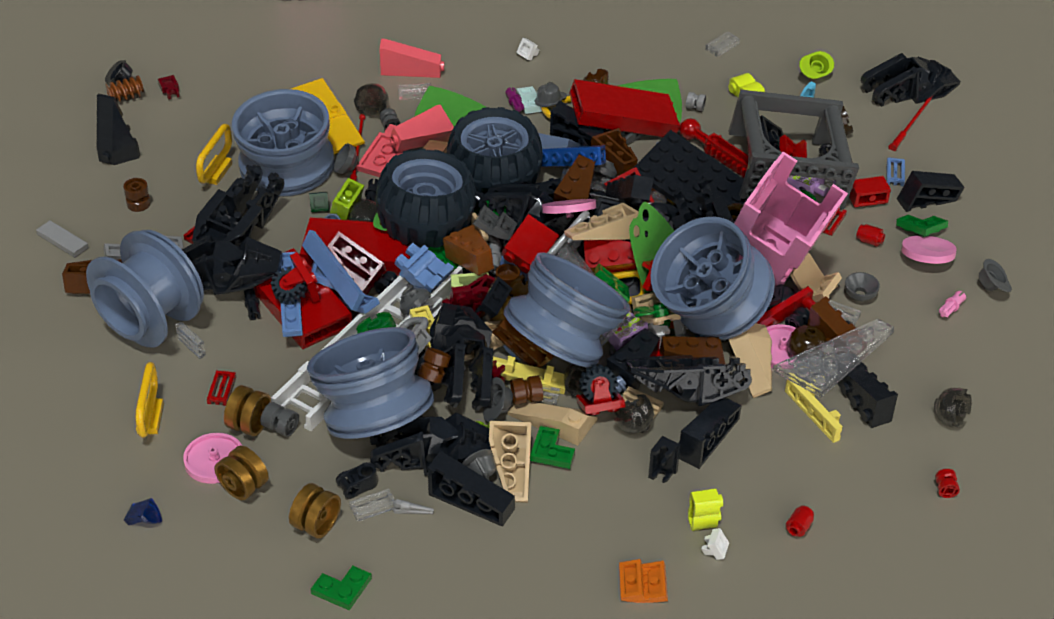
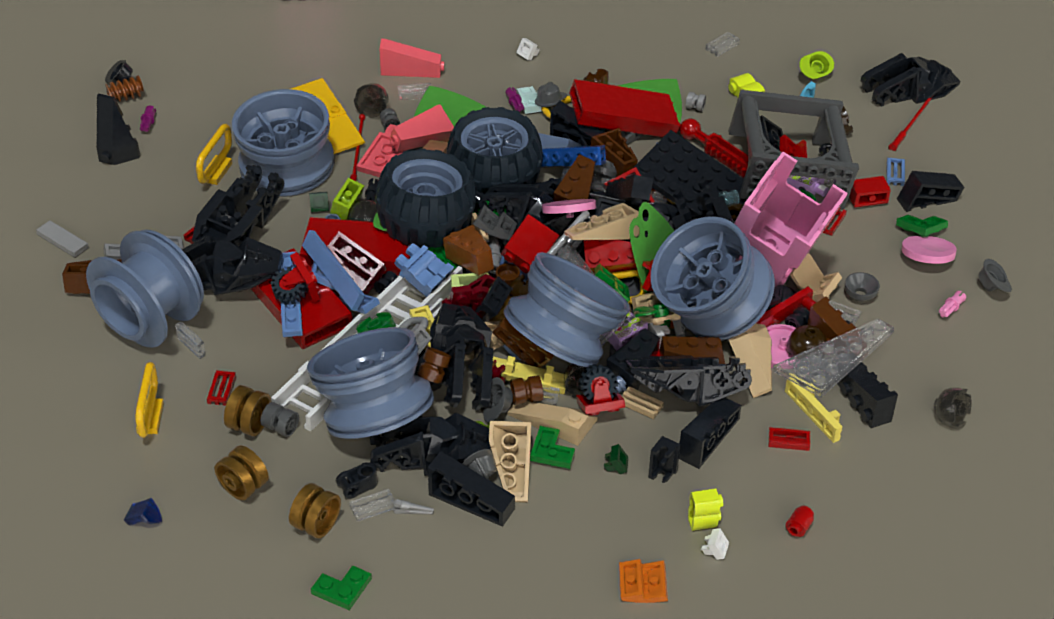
(136, 194): reddish brown wheel -> none
(147, 118): none -> magenta axle
(169, 86): dark red plate -> none
(205, 452): bright pink piece -> none
(252, 303): black axle -> none
(346, 159): dark grey piece -> none
(413, 299): dark grey piece -> none
(617, 460): none -> dark green tile
(636, 415): clear smoke cylinder -> none
(730, 197): none -> clear light blue wheel
(789, 441): none -> red tile
(870, 234): red brick -> none
(947, 483): red wheel -> none

